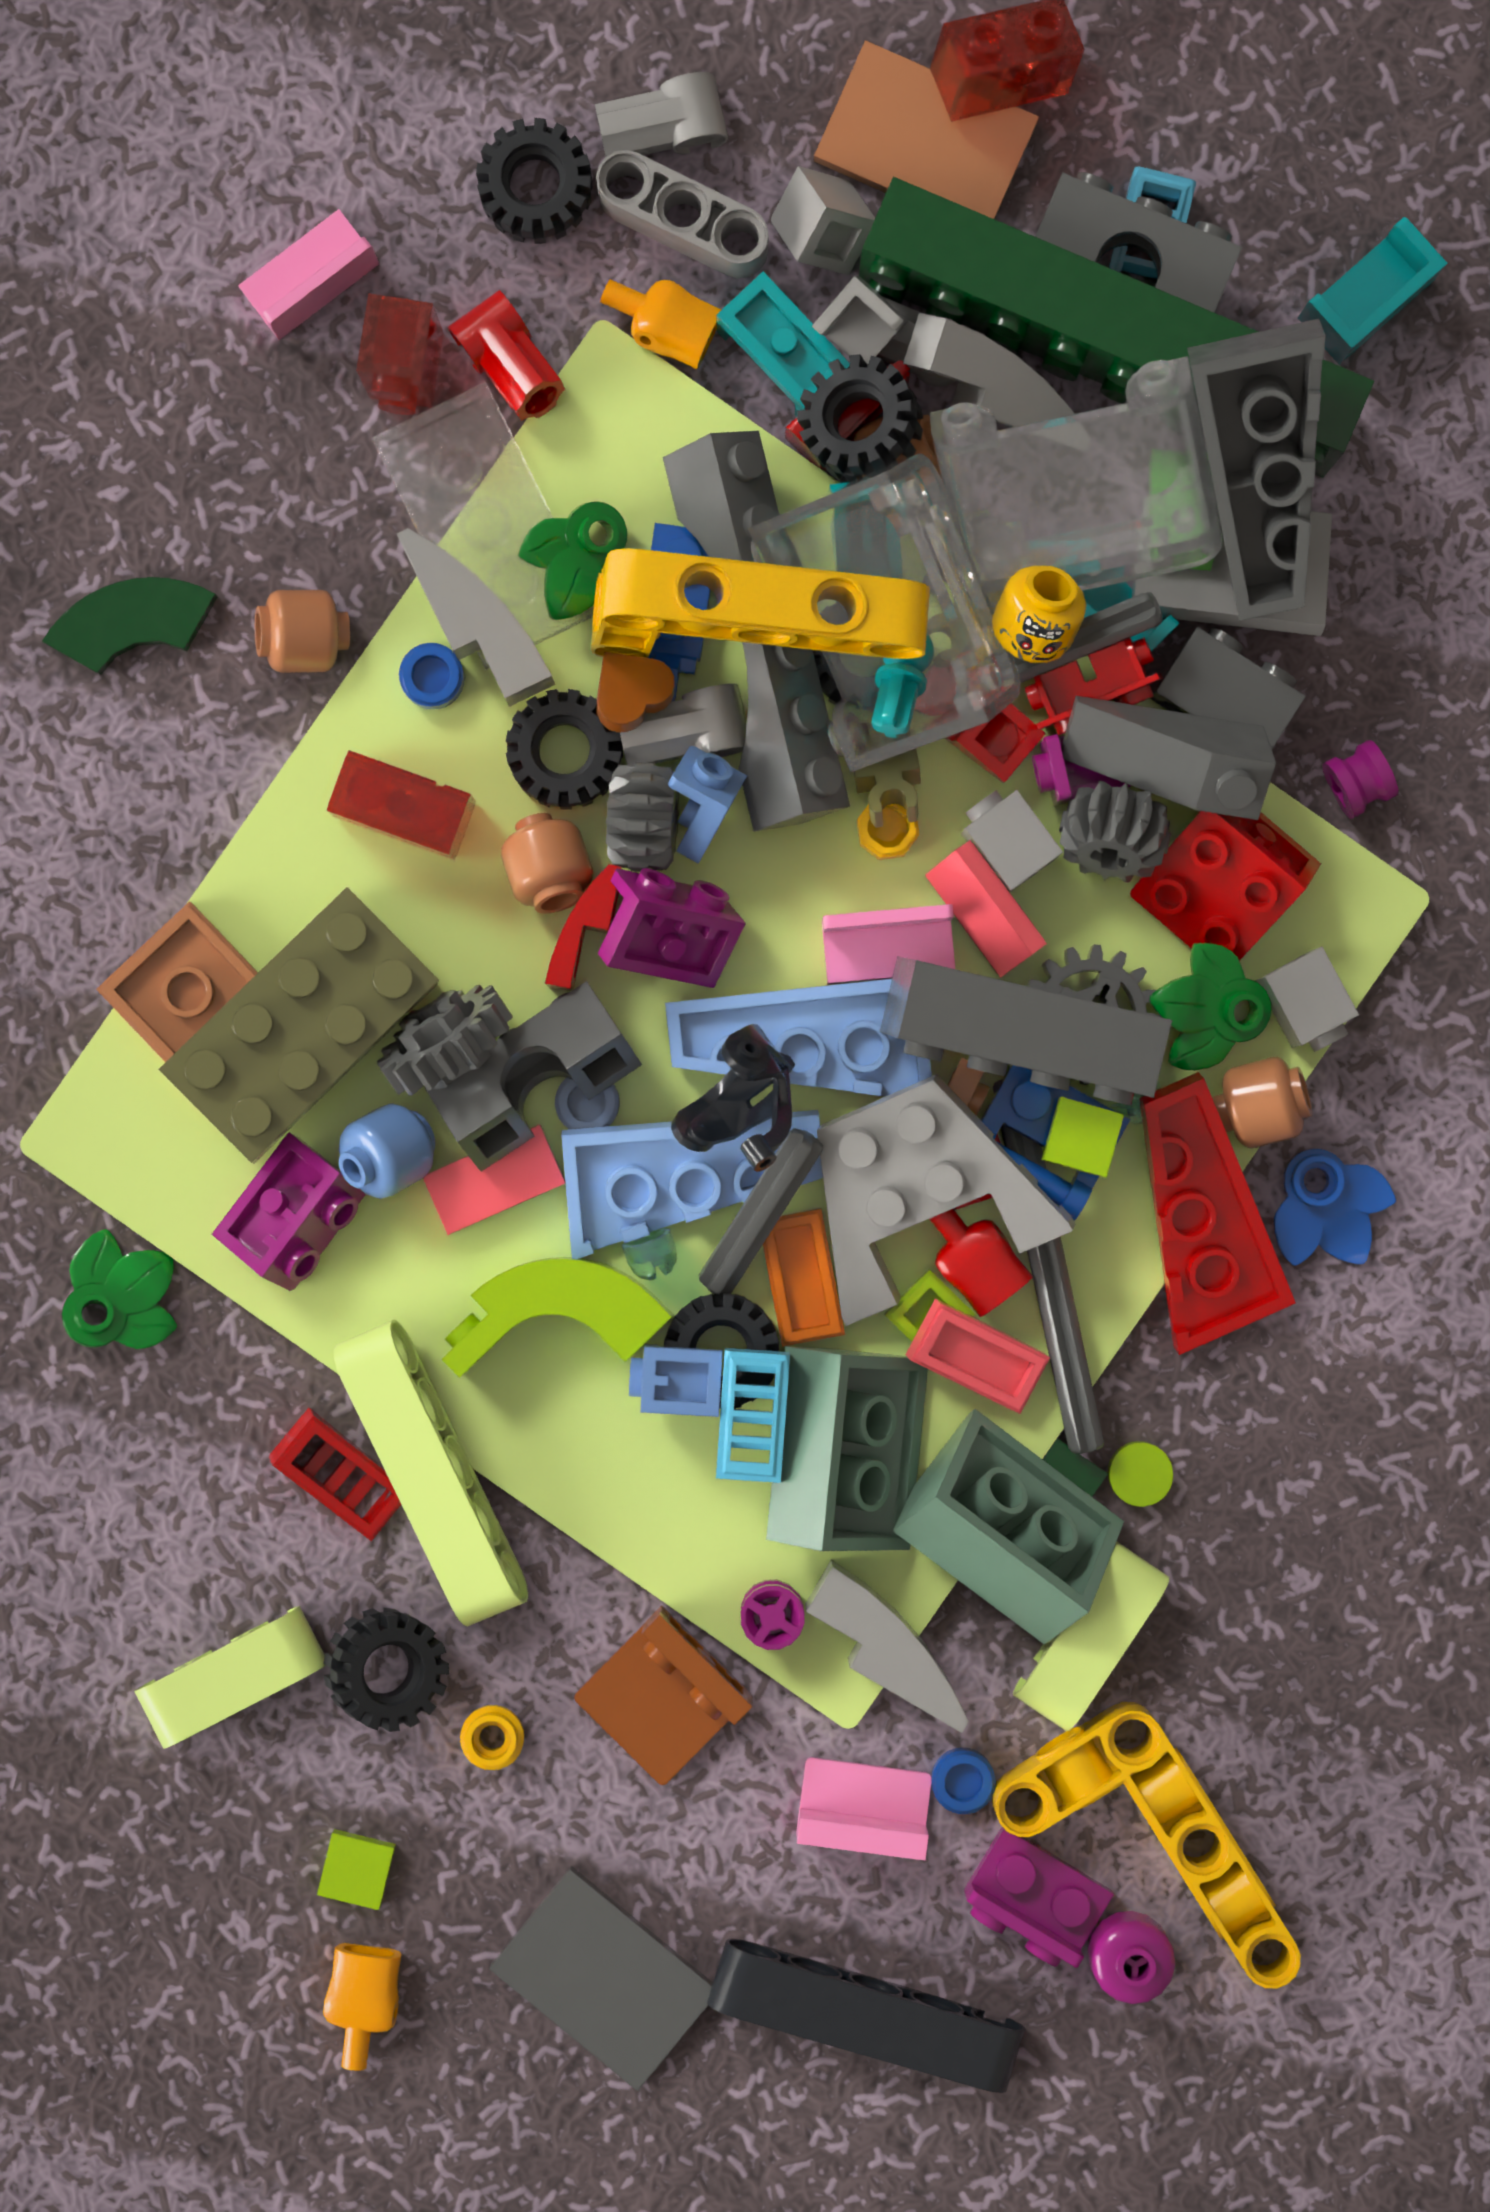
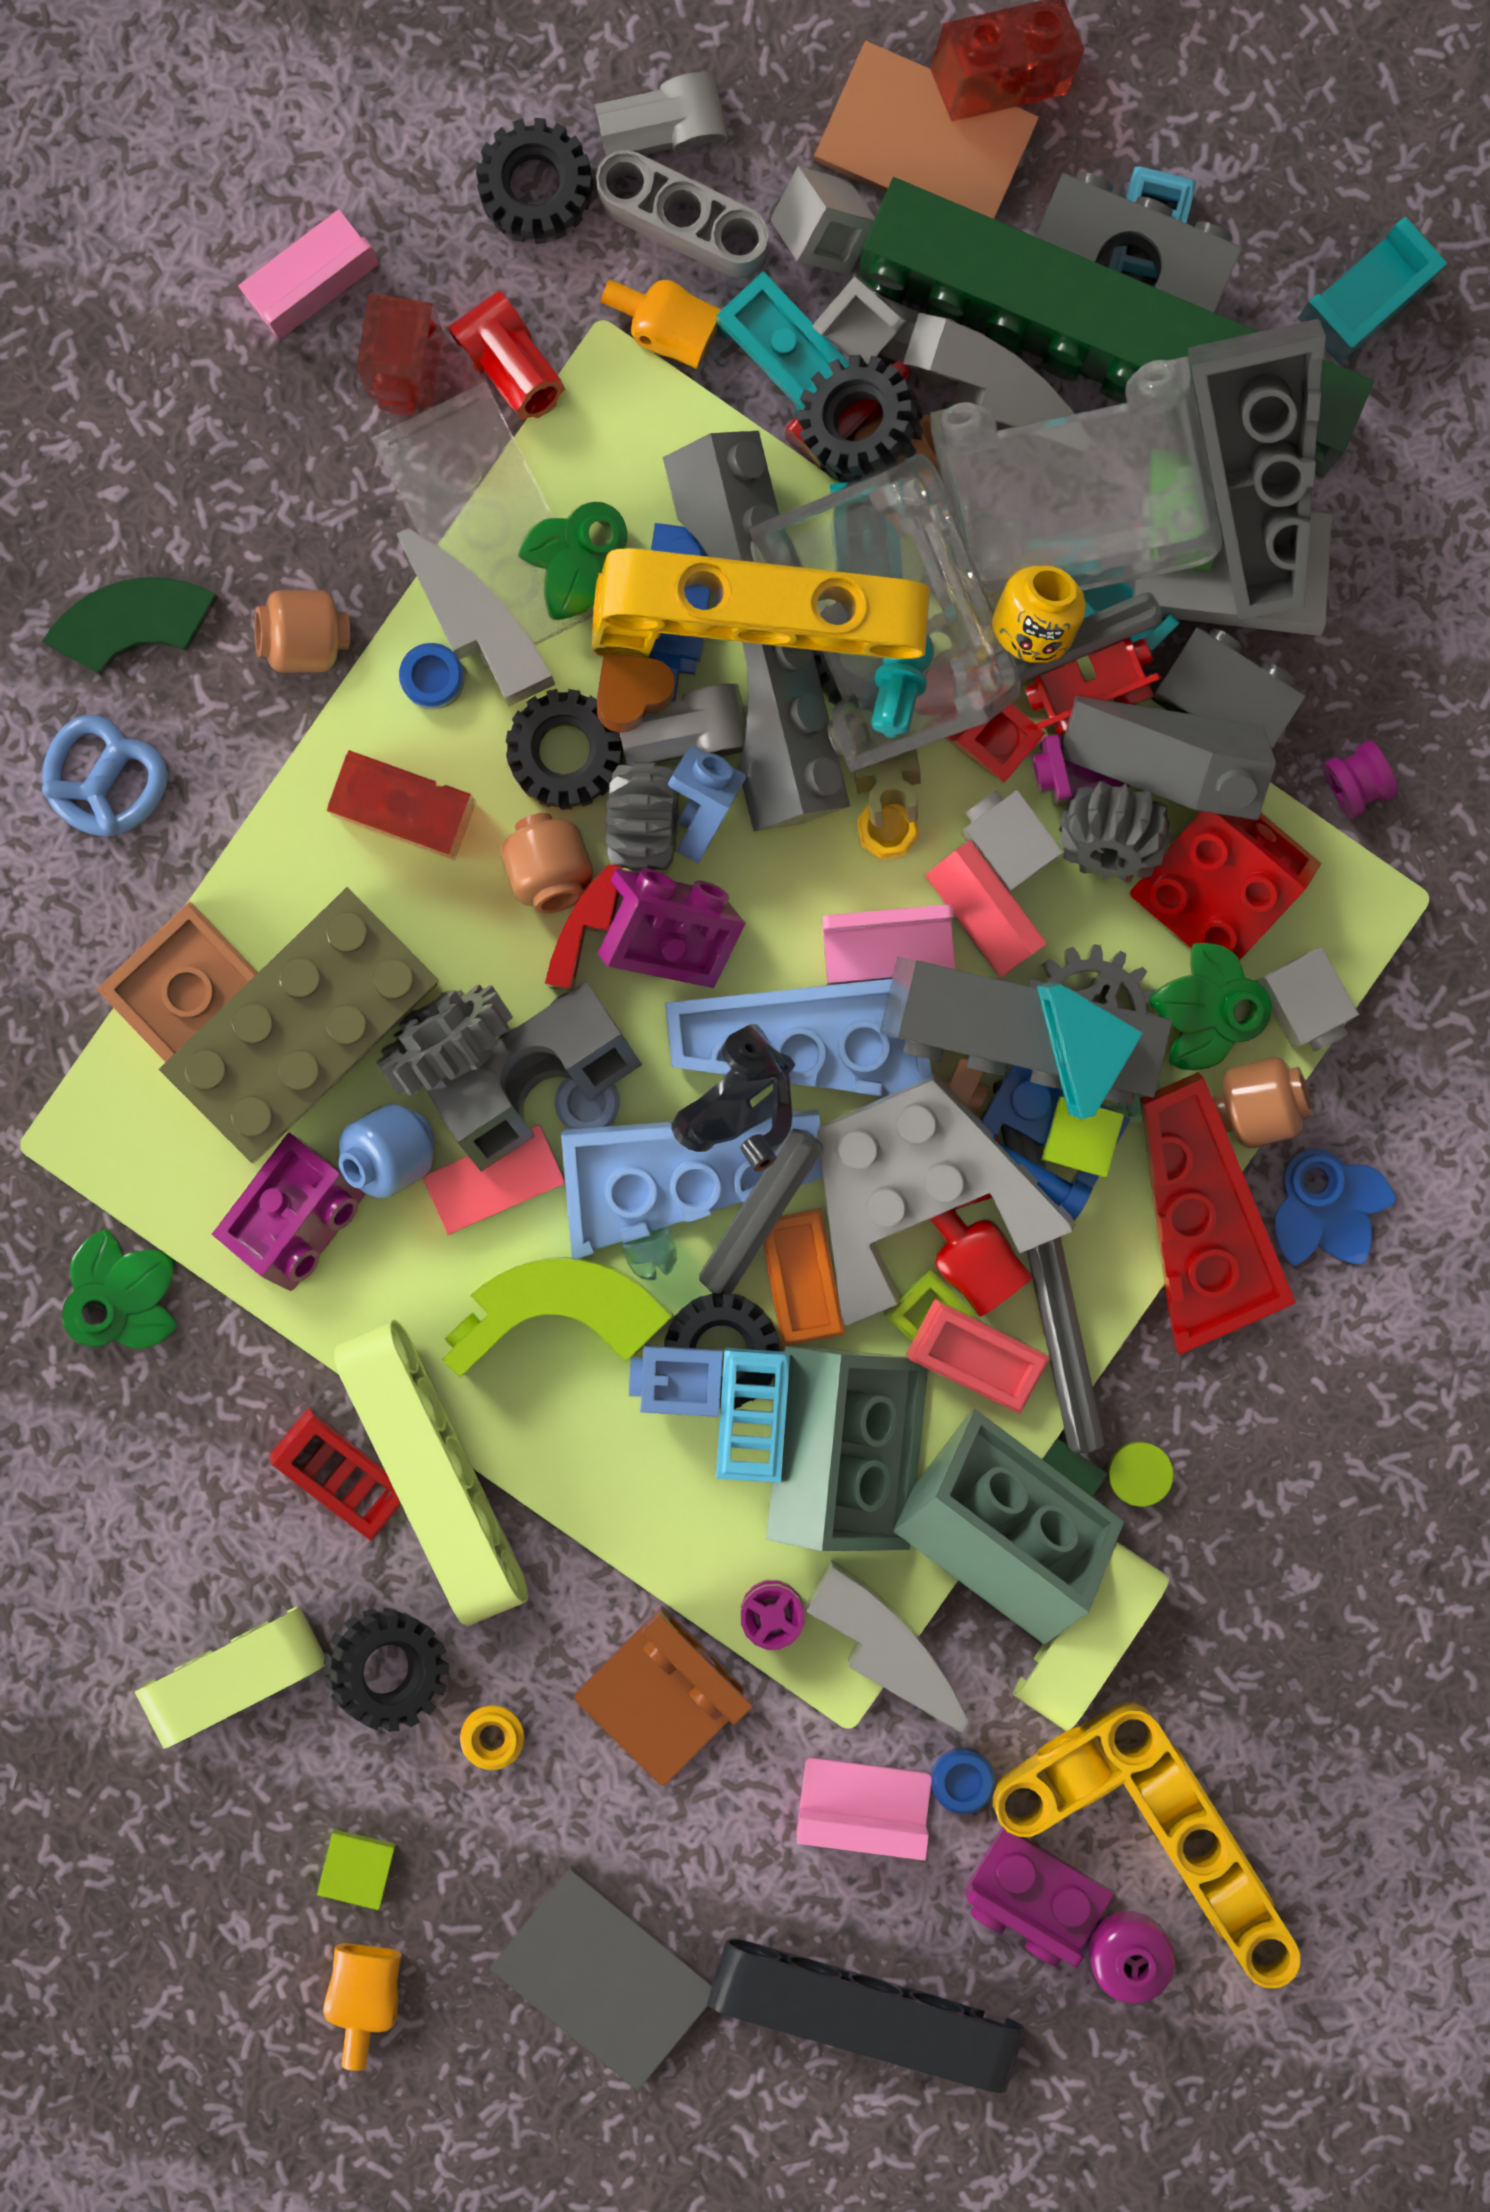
(101, 778): none -> medium blue piece
(1086, 1045): none -> teal slope

